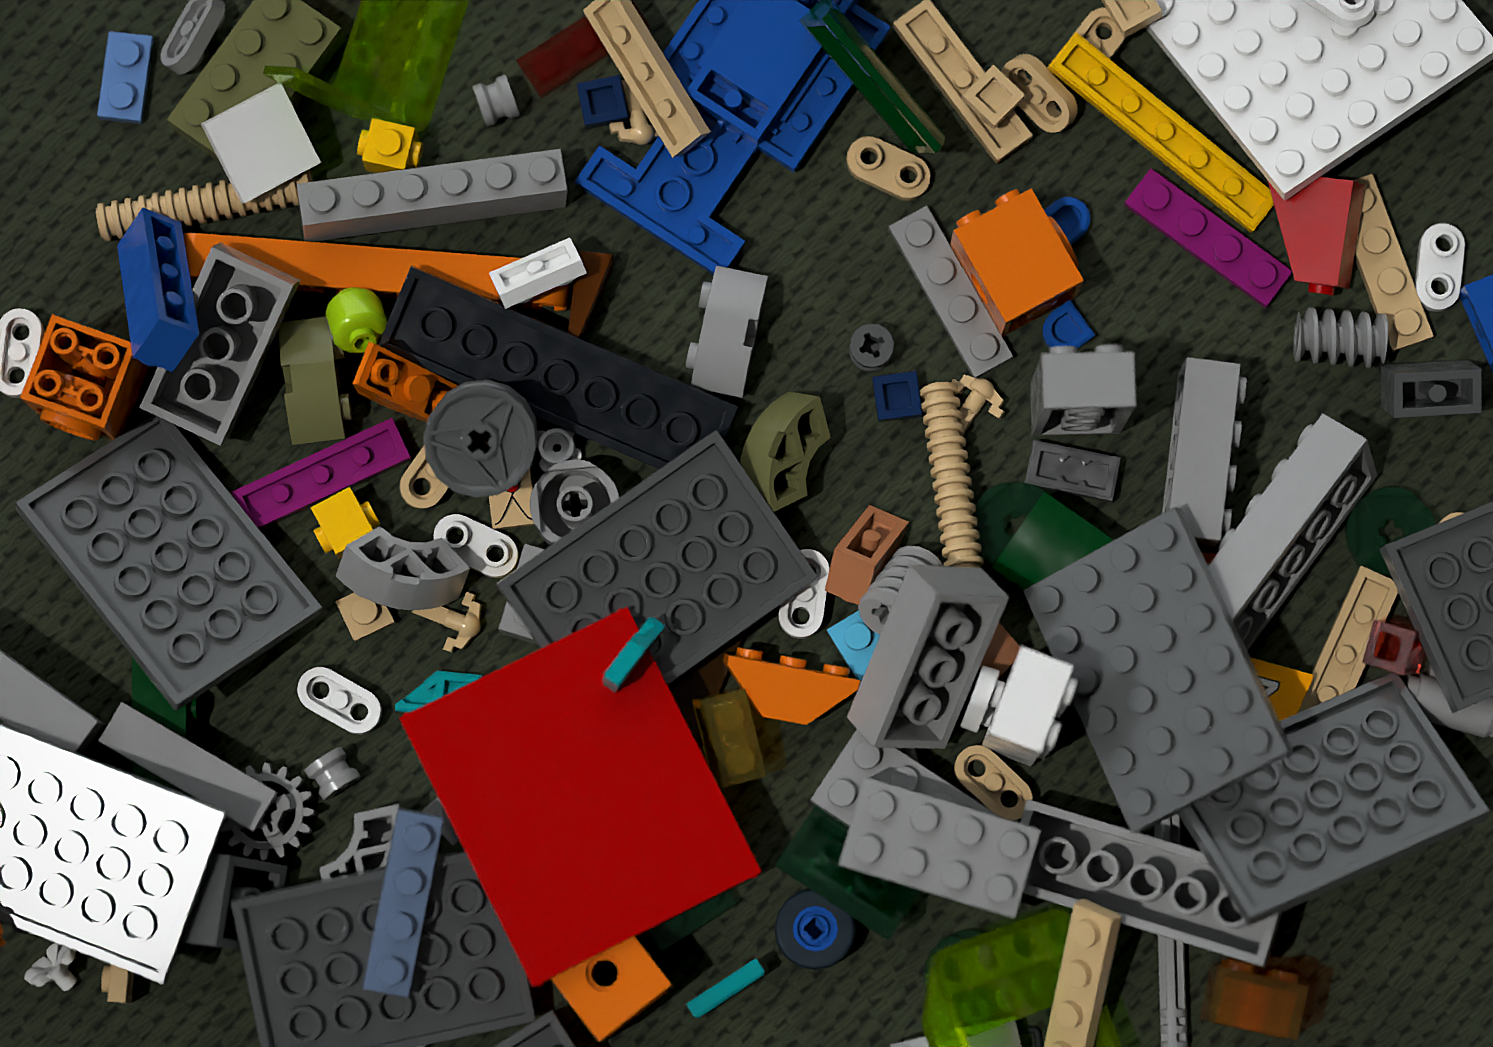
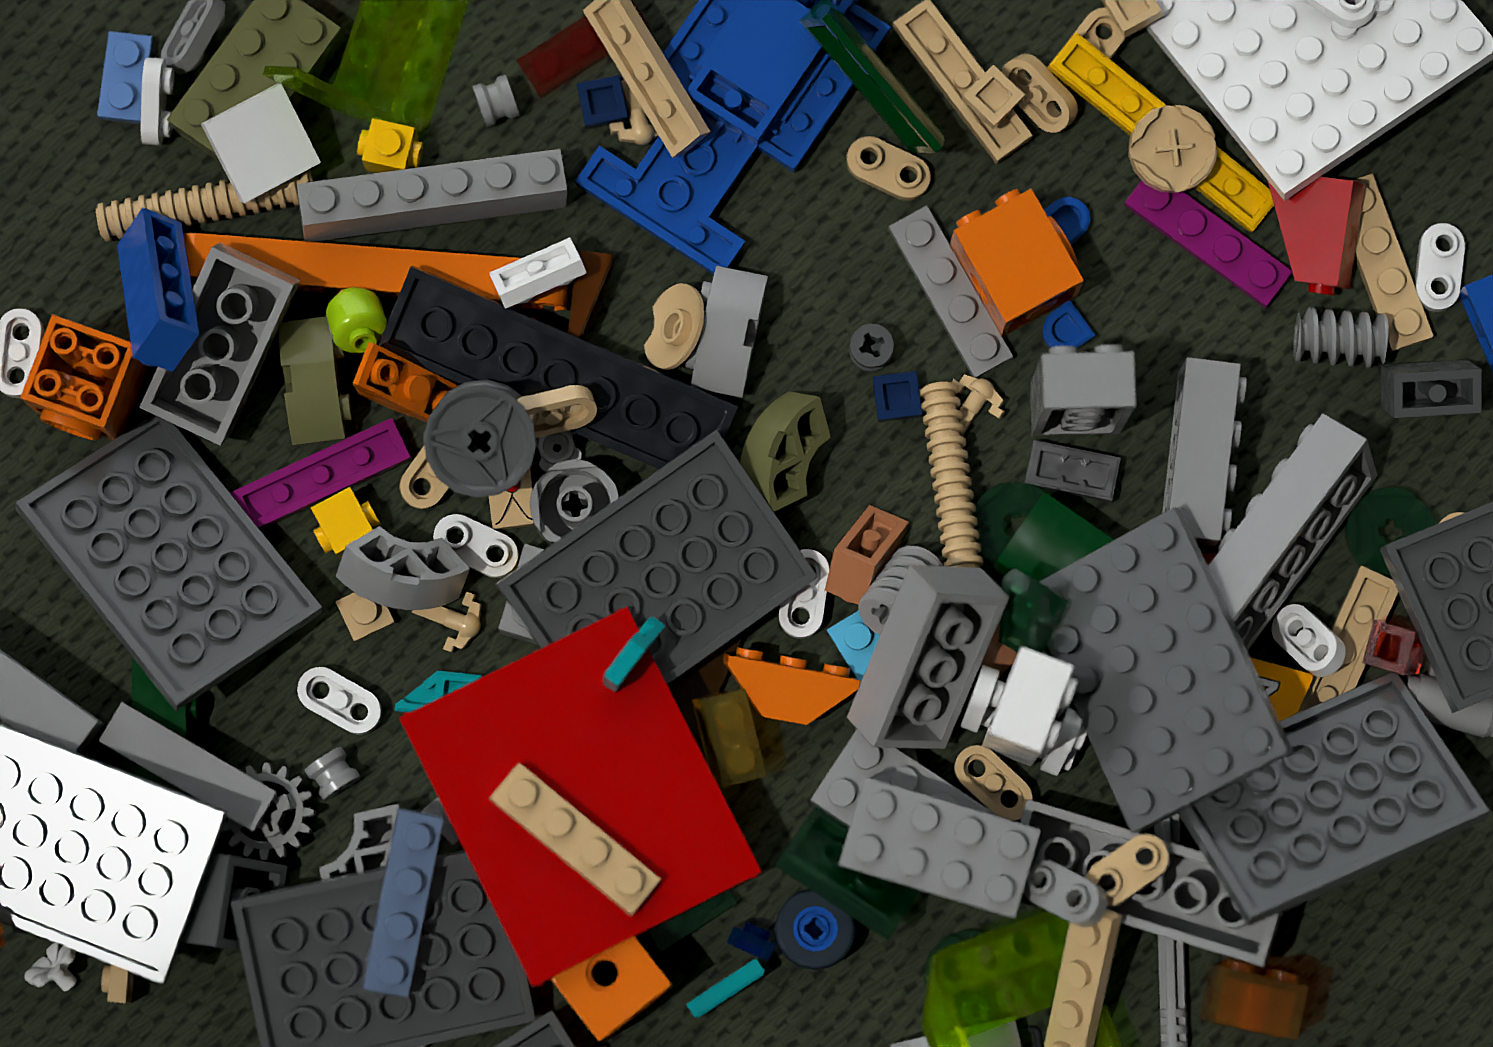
(156, 83): none -> white plate
(560, 409): none -> tan plate
(574, 839): none -> tan plate
(676, 326): none -> tan dish
(752, 940): none -> clear blue plate
(1029, 613): none -> clear green slope
(1062, 891): none -> light grey plate
(1068, 740): none -> white plate
(1129, 874): none -> tan plate
(1172, 149): none -> tan tile
(1310, 643): none -> white plate

